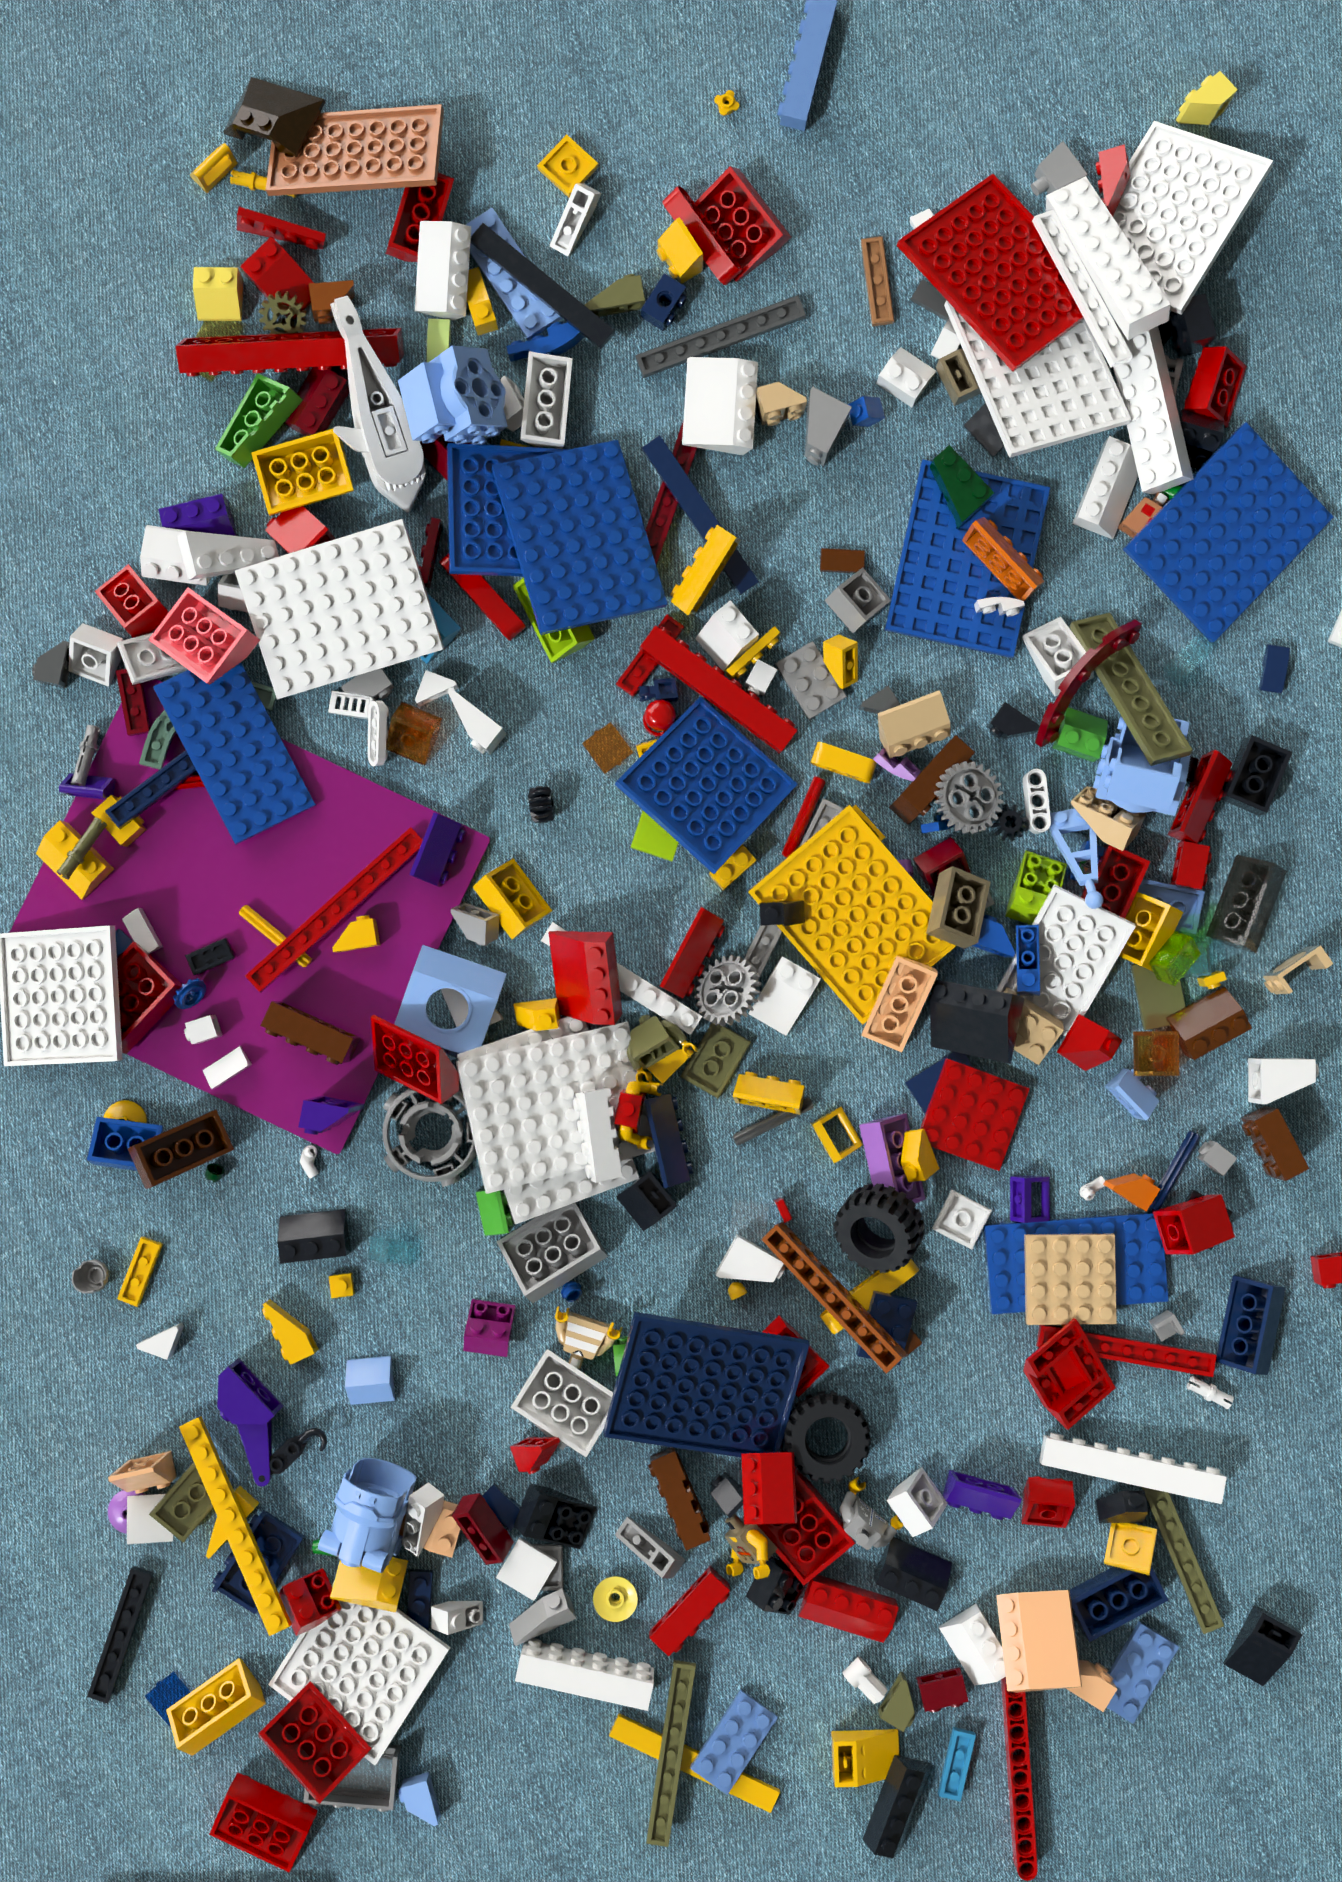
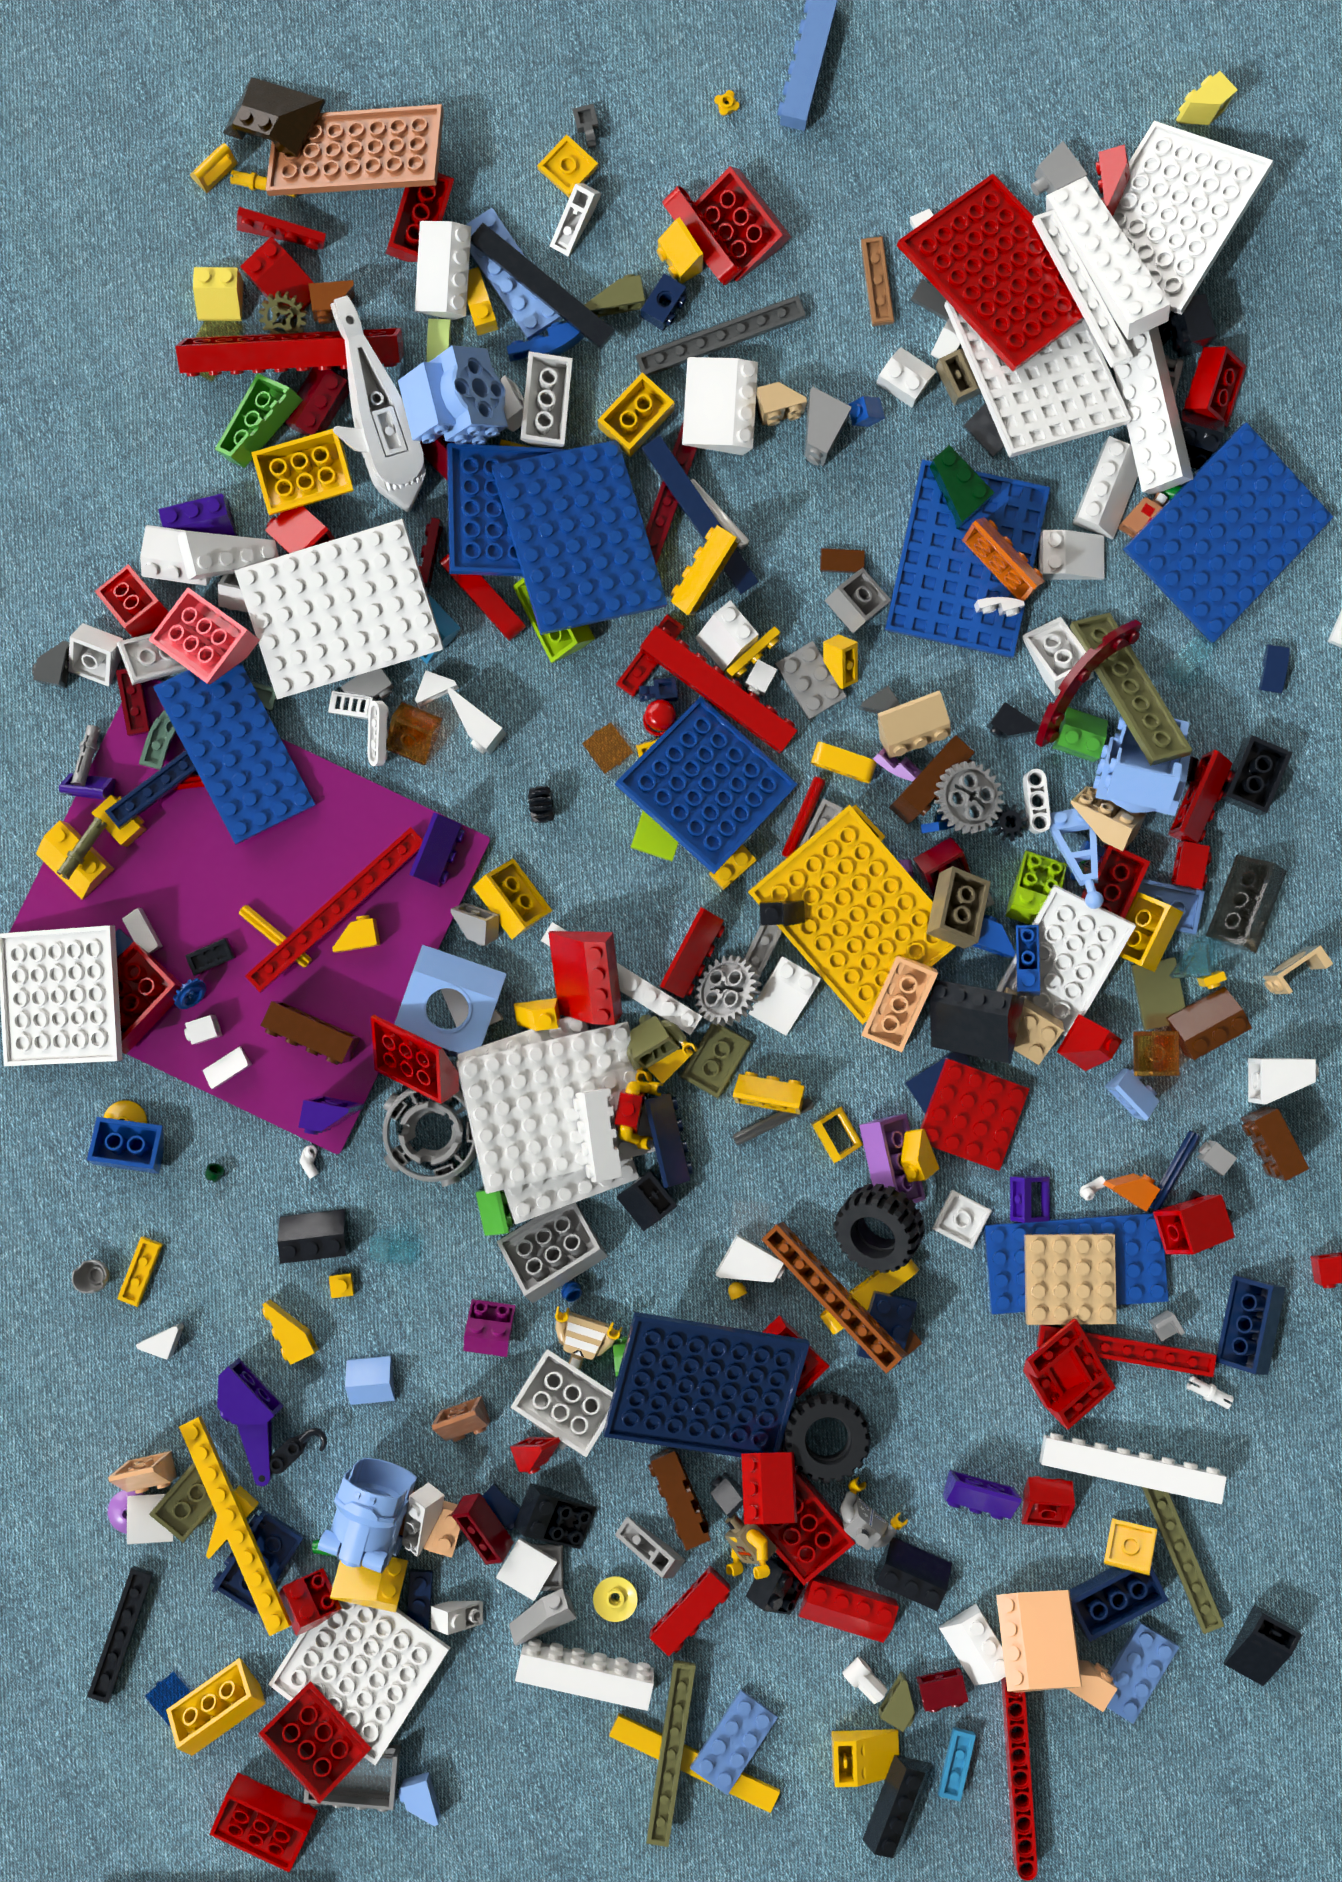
(180, 1149): reddish brown brick -> none
(462, 1419): none -> nougat slope
(585, 122): none -> dark grey plate
(636, 414): none -> yellow brick
(722, 518): none -> white axle
(781, 1205): red tile -> none
(917, 1503): white slope -> none
(1070, 555): none -> white slope
(1122, 1507): black slope -> none
(1174, 958): clear neon green brick -> none

